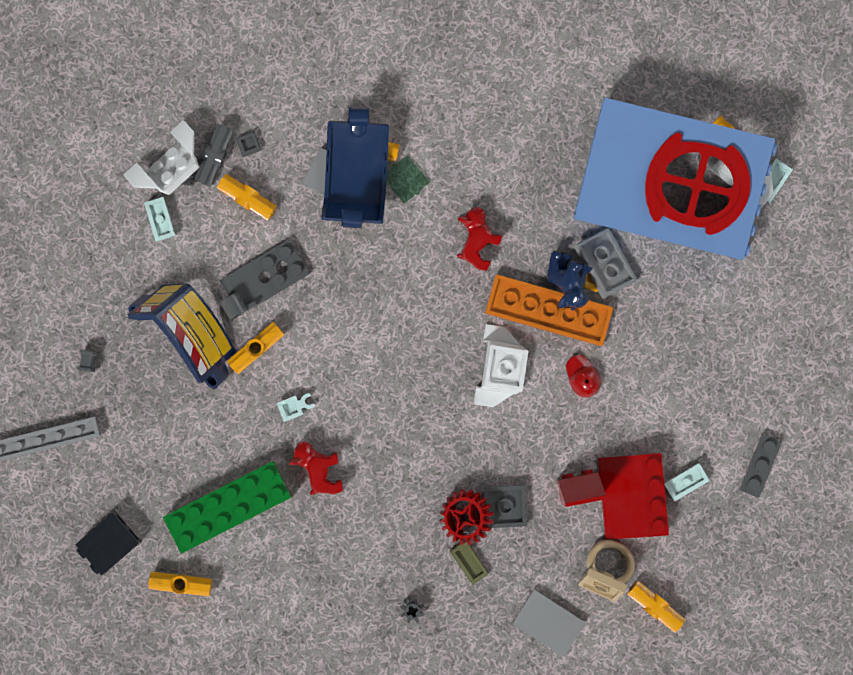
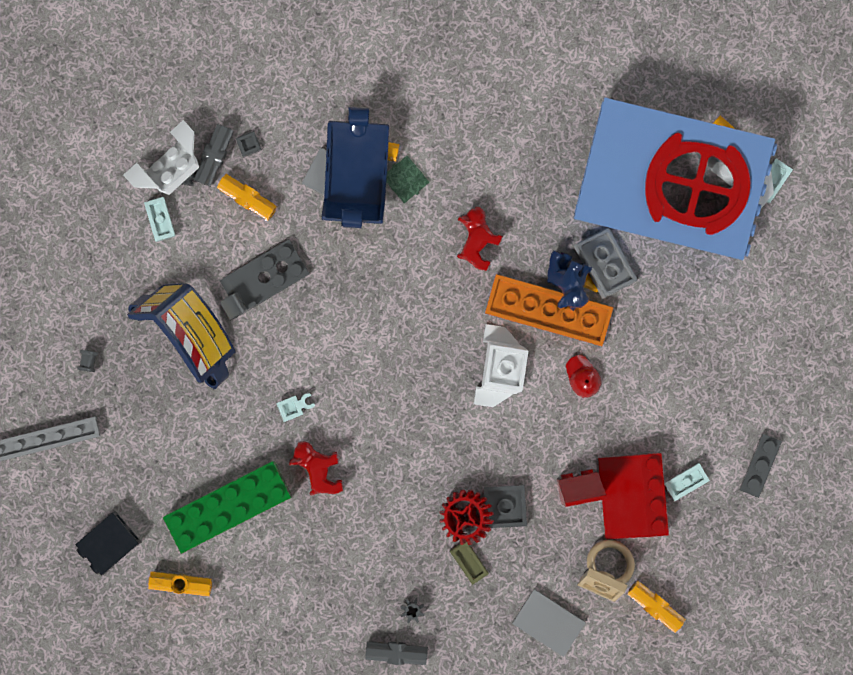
(245, 357): light orange piece -> none
(396, 653): none -> dark grey piece

